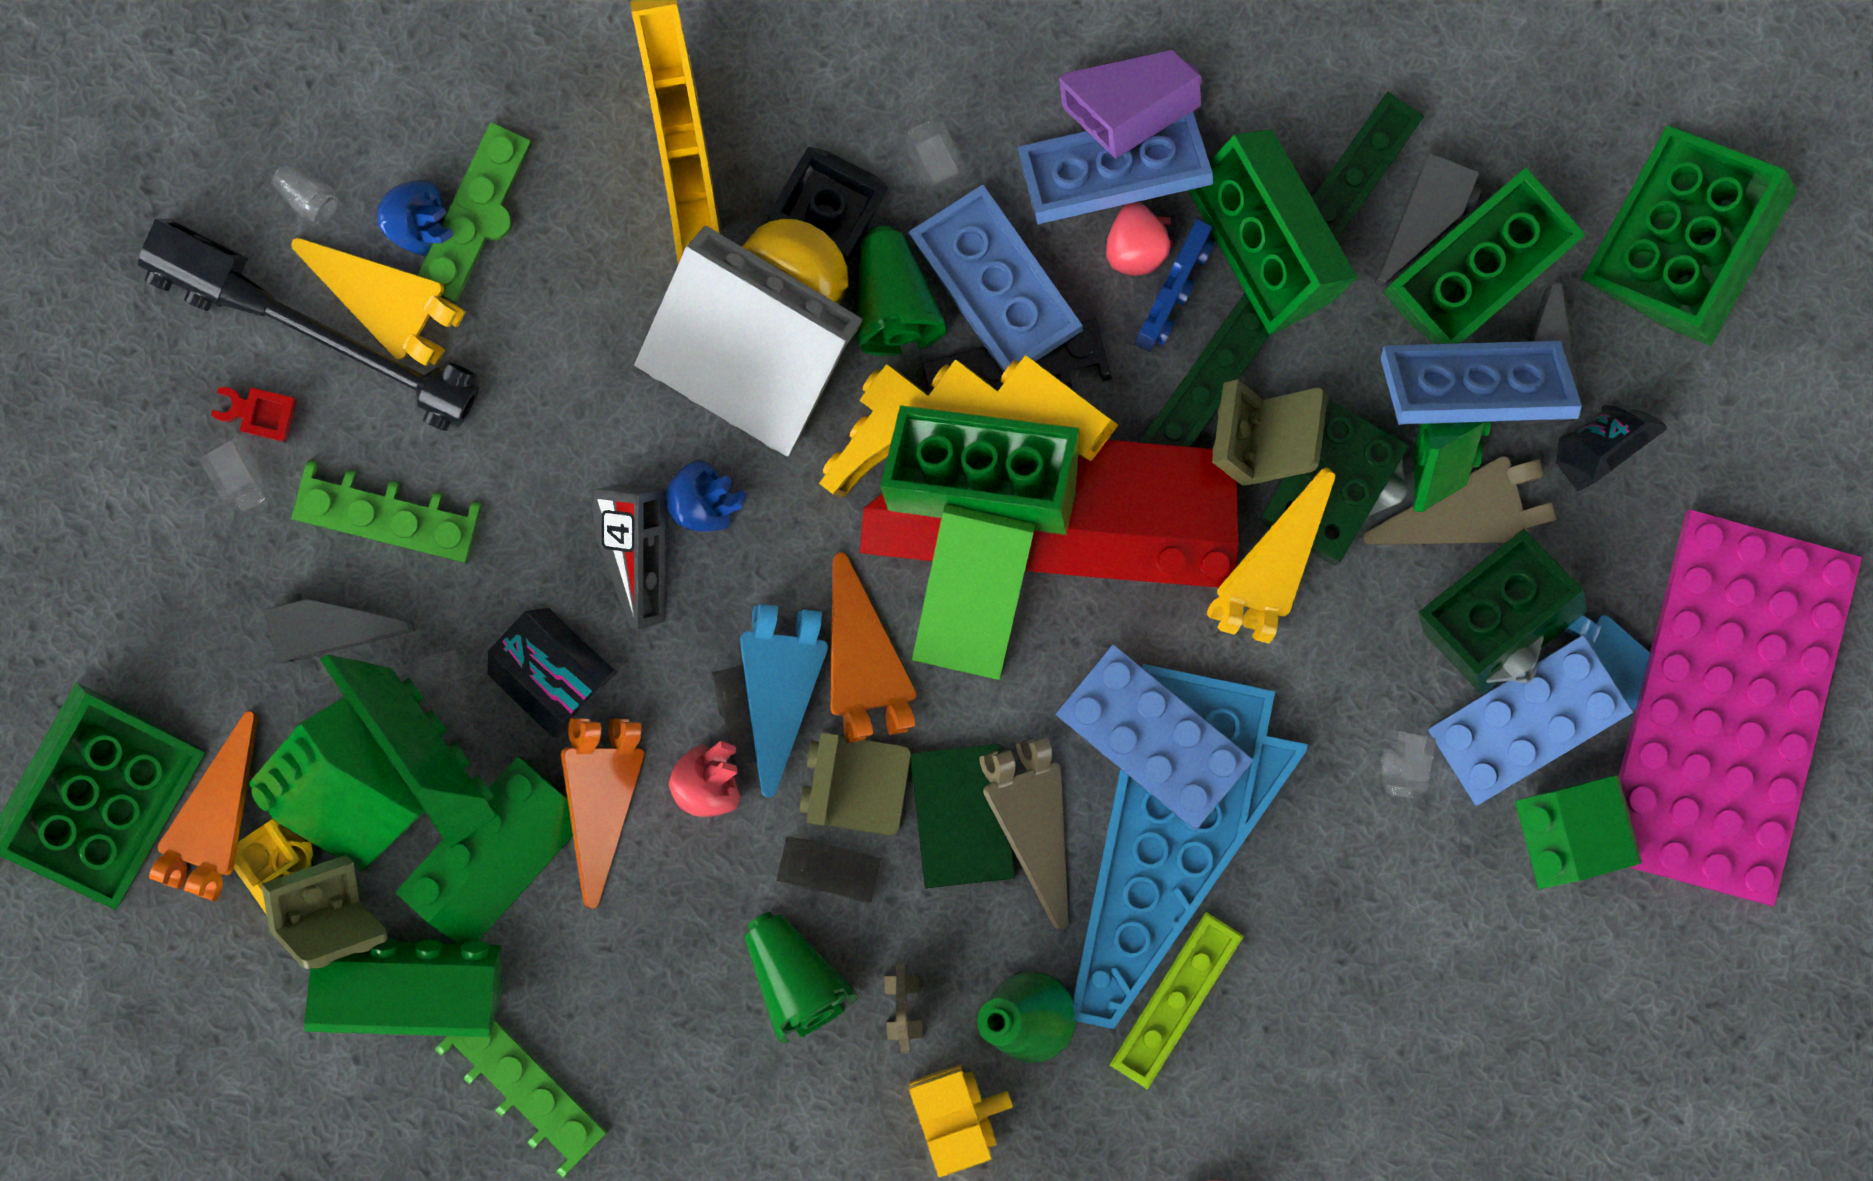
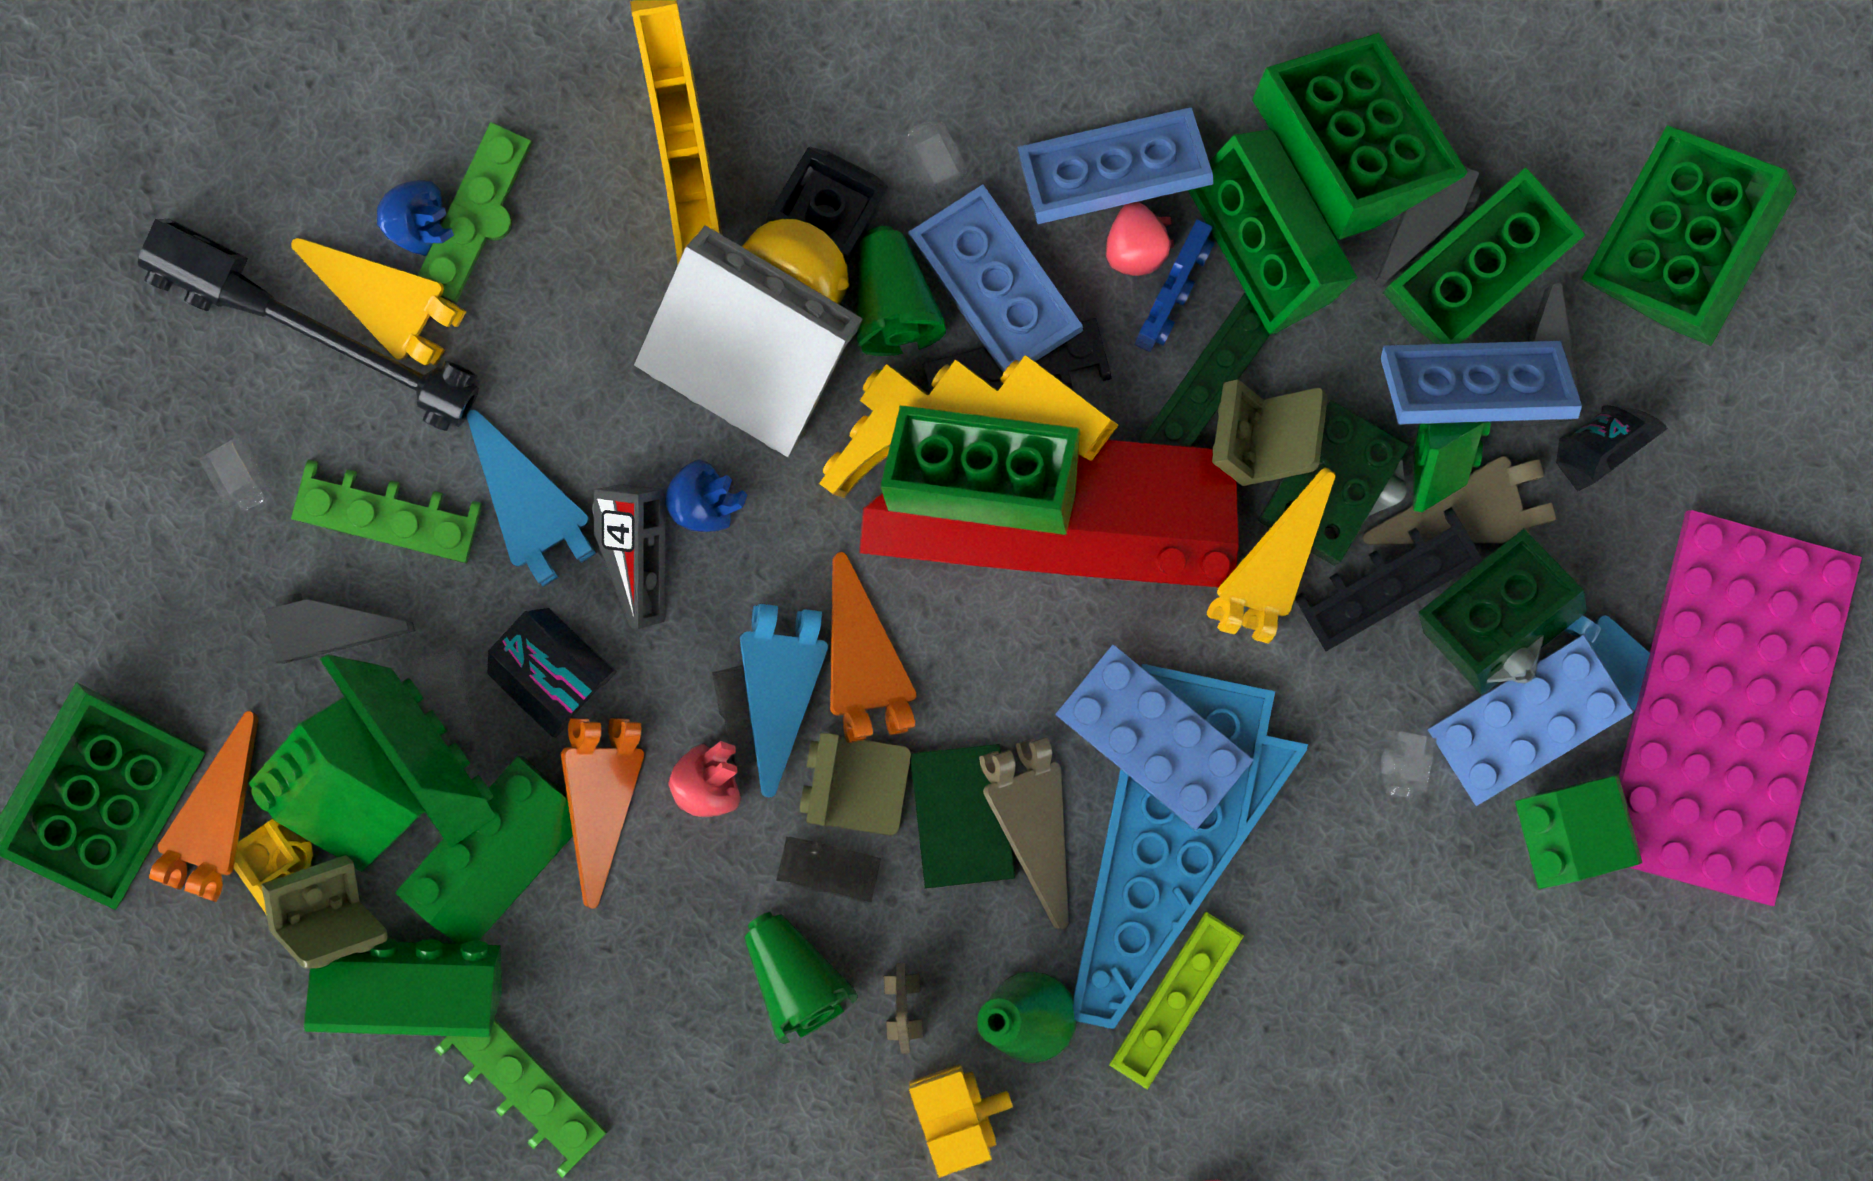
(262, 414): red plate -> none
(306, 195): clear cone -> none
(527, 503): none -> dark azure flag
(973, 591): bright green tile -> none
(1131, 98): medium lavender slope -> none
(1356, 133): none -> green slope
(1391, 584): none -> black hinge

